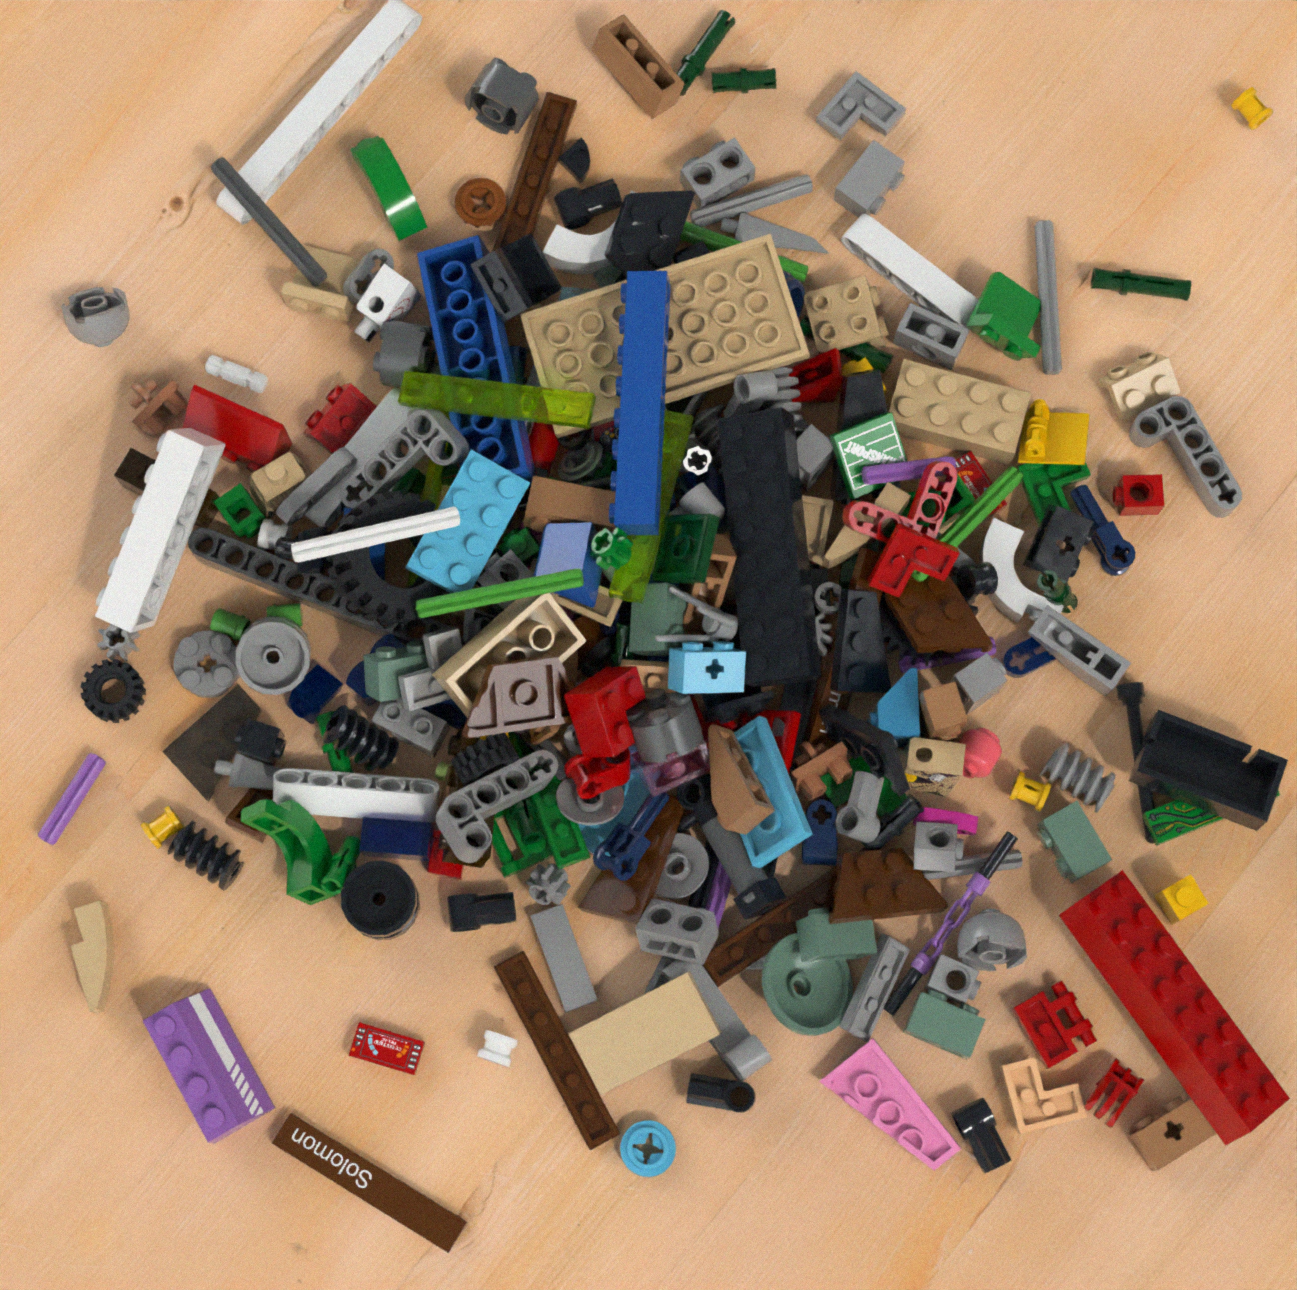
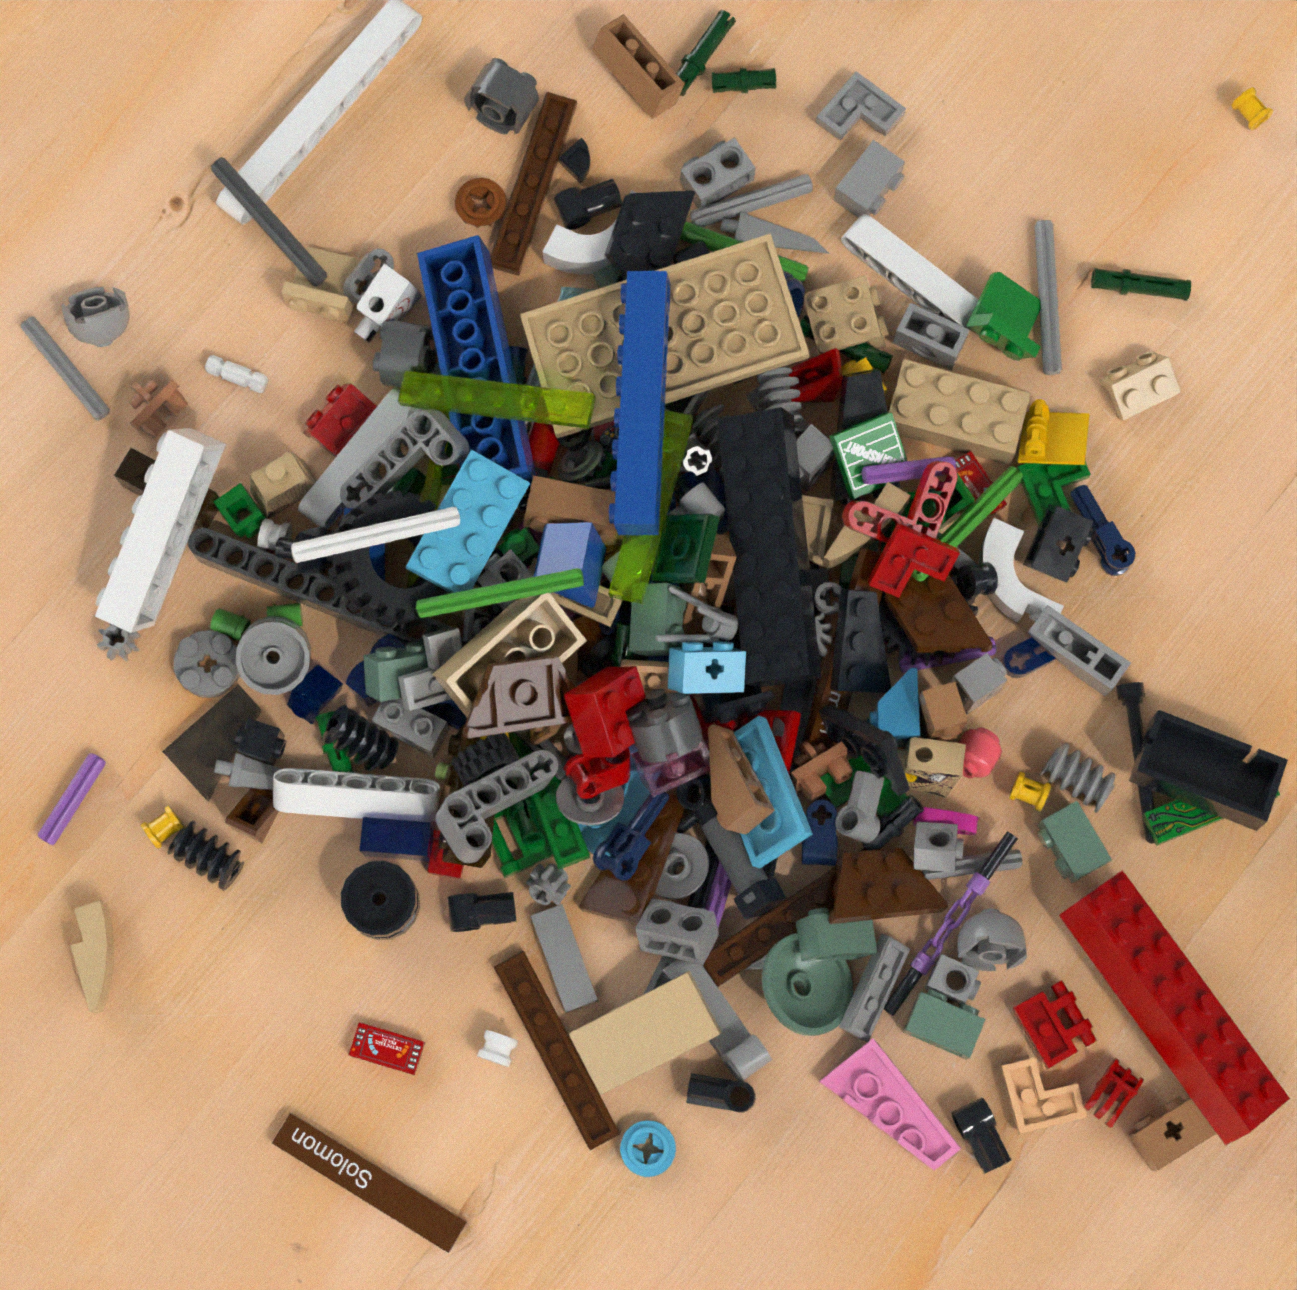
(65, 368): none -> light grey axle
(104, 673): black tyre -> none
(209, 1065): medium lavender slope -> none
(247, 434): red slope -> none
(301, 843): green arch -> none
(316, 486): light grey beam -> none
(341, 865): green pin -> none
(389, 186): green arch -> none
(516, 277): black panel -> none
(611, 548): green gear -> none
(751, 392): light grey piece -> none
(1057, 590): dark green pin -> none
(1149, 485): red brick -> none
(1181, 899): yellow brick -> none
(1190, 458): light grey beam -> none

